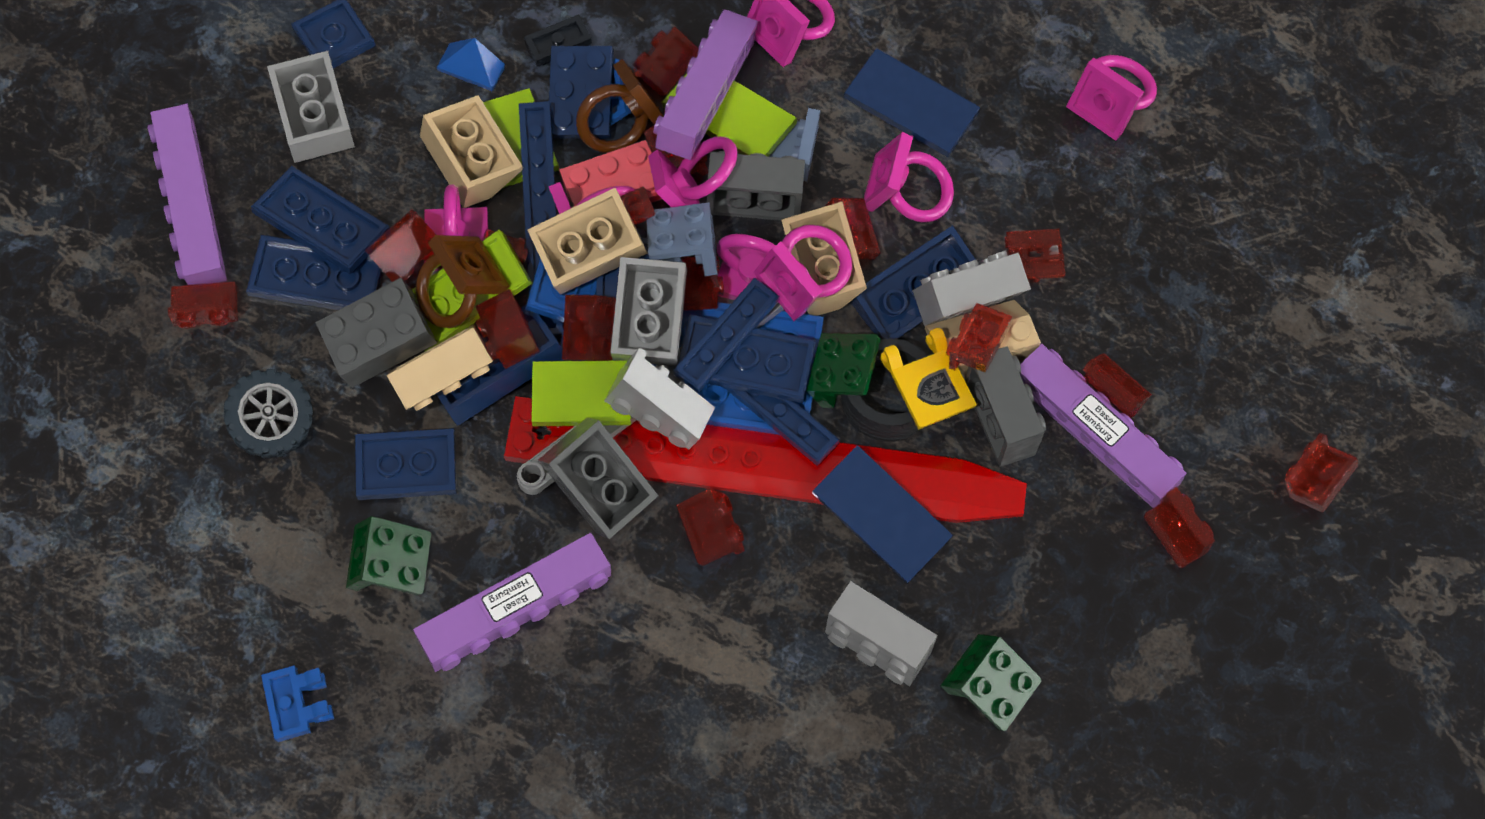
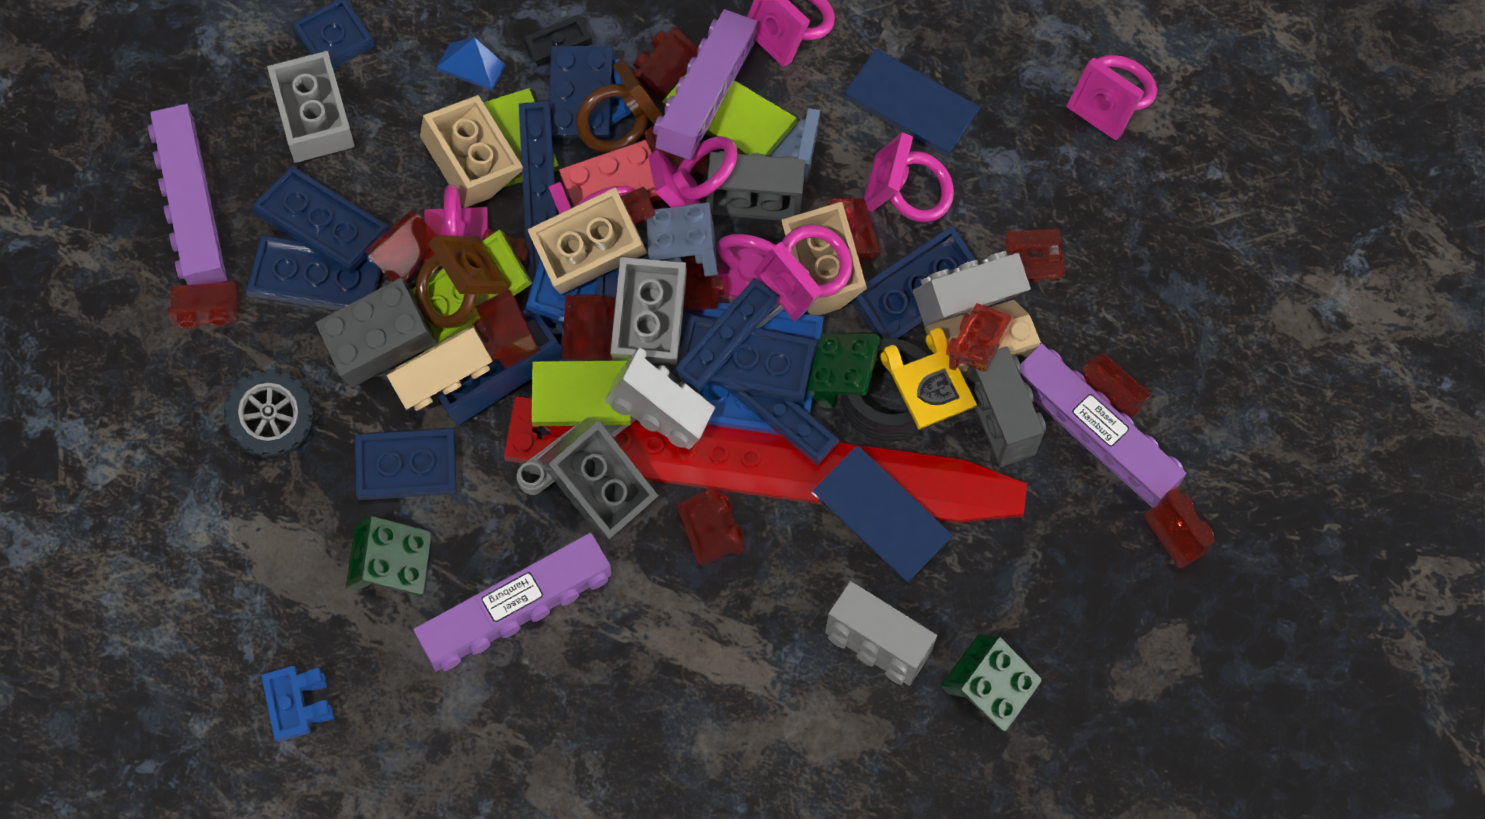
(1319, 474): clear red bracket -> none

